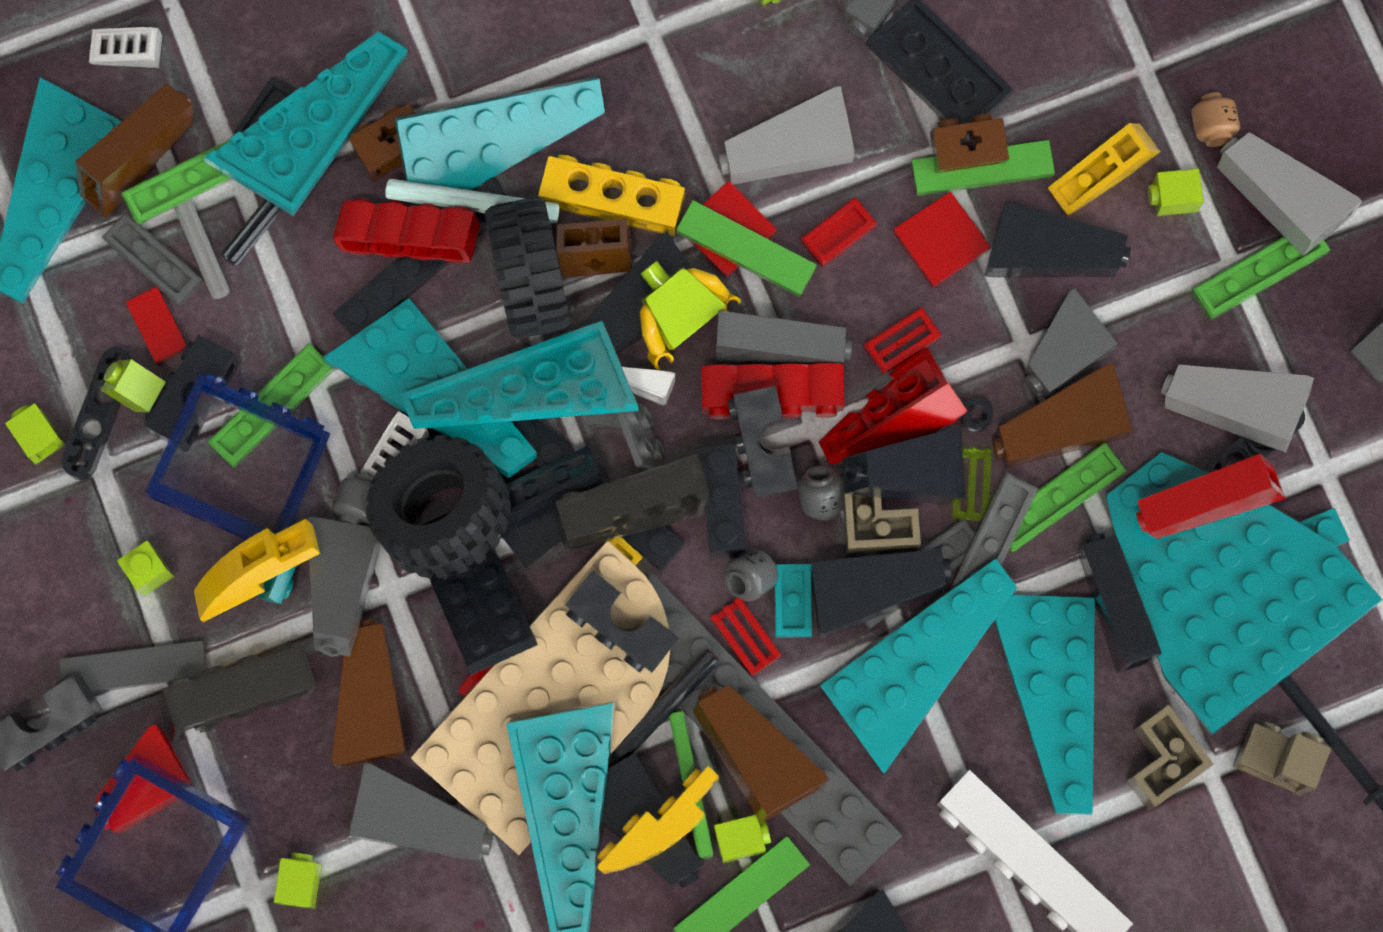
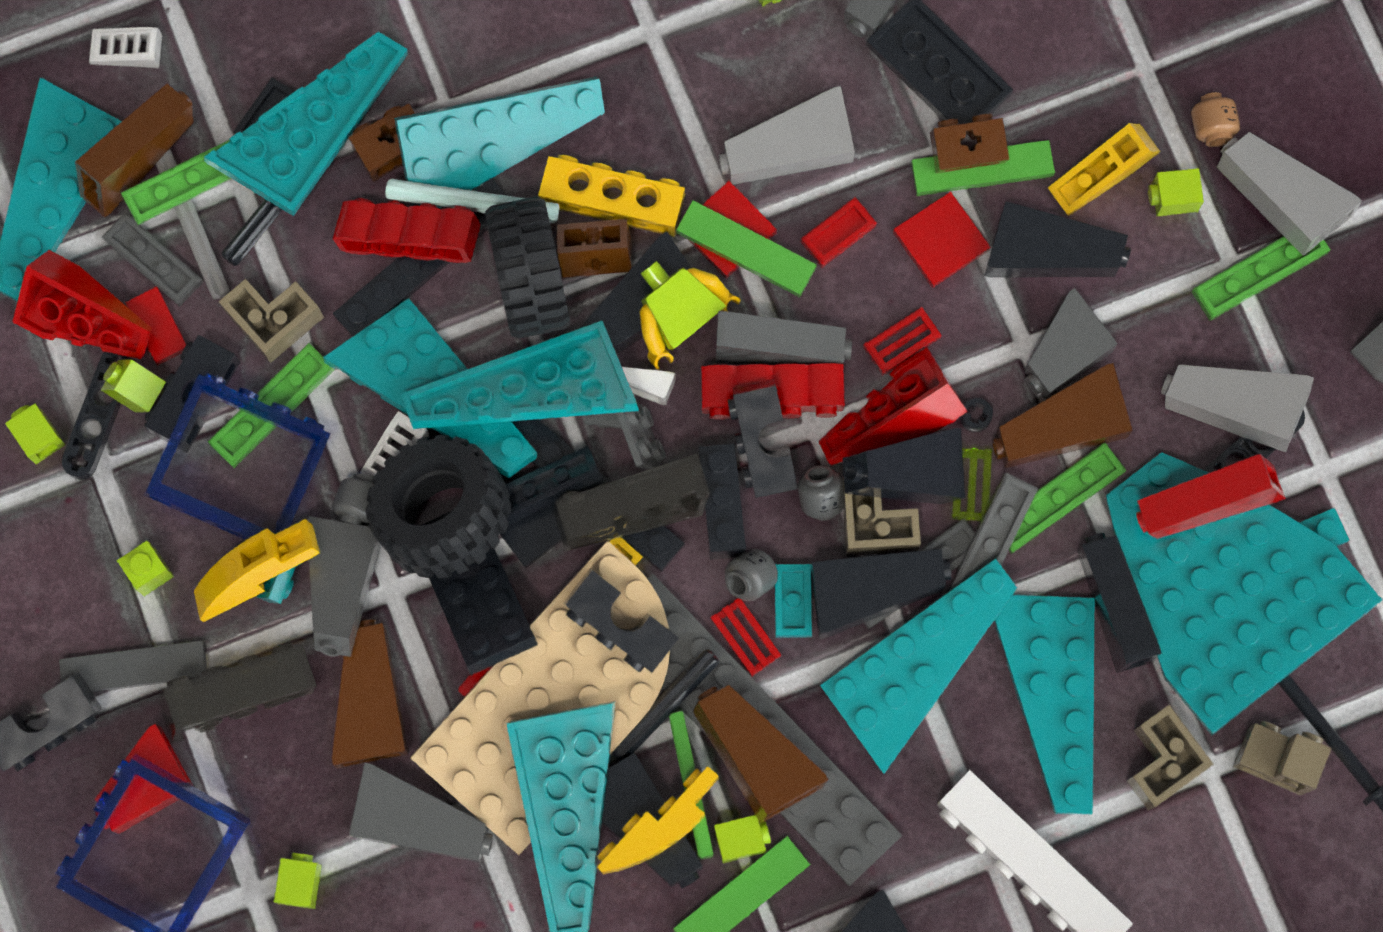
(71, 305): none -> red wedge
(271, 325): none -> dark tan brick

